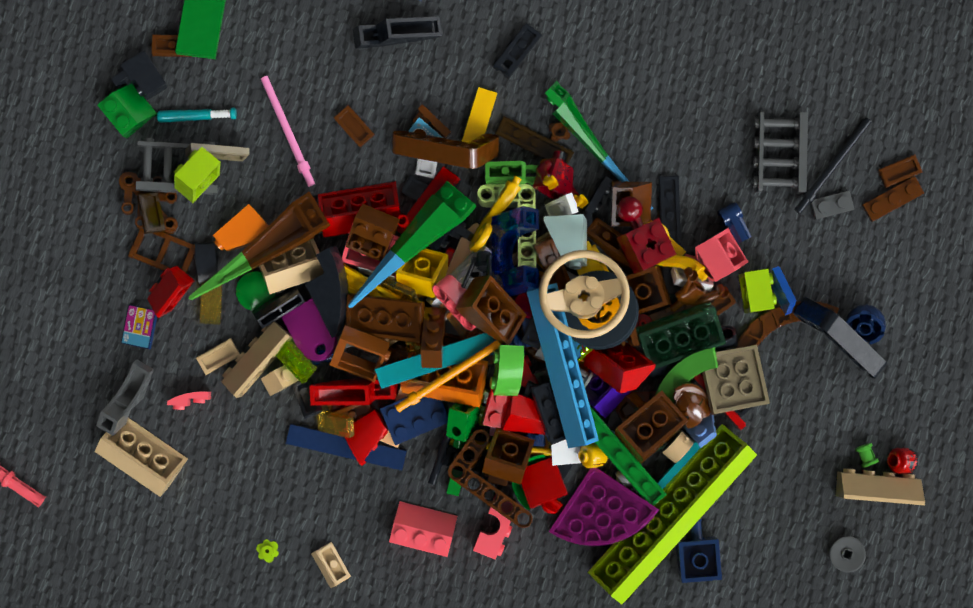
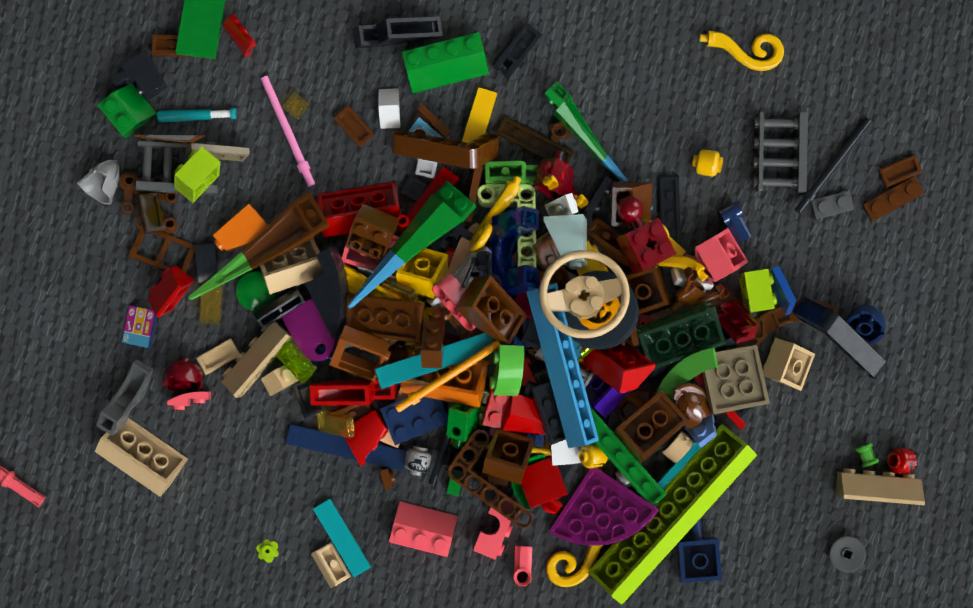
(101, 181): none -> light grey helmet
(180, 138): none -> sticker
(183, 375): none -> dark red cylinder
(239, 35): none -> red slope
(296, 105): none -> clear yellow tile
(342, 537): none -> teal tile
(388, 478): none -> reddish brown plate
(389, 108): none -> white slope
(417, 460): none -> light grey head
(445, 62): none -> green slope
(472, 187): none -> reddish brown tile
(522, 562): none -> coral piece
(581, 575): none -> yellow plant
(708, 162): none -> yellow head
(721, 40): none -> yellow plant
(737, 321): none -> dark red hinge
(788, 364): none -> tan slope

